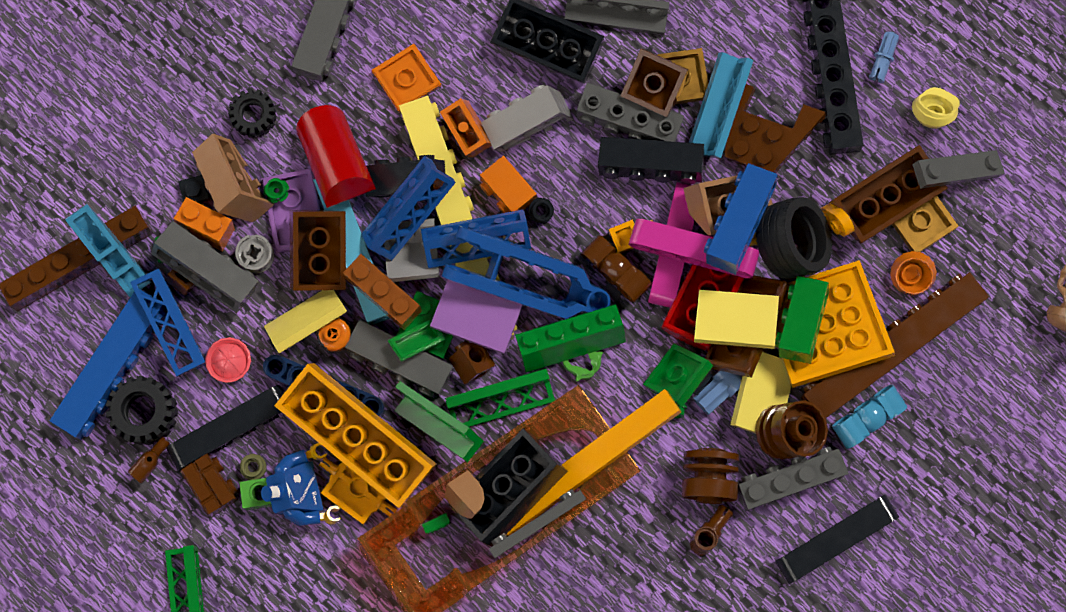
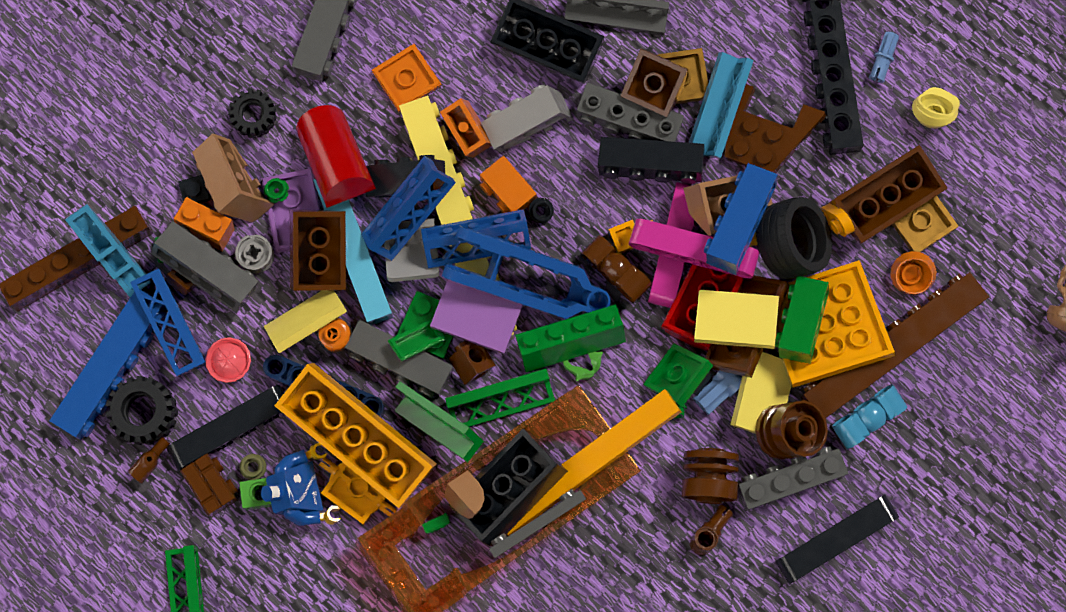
(382, 291): dark orange brick -> none
(958, 169): dark grey plate -> none

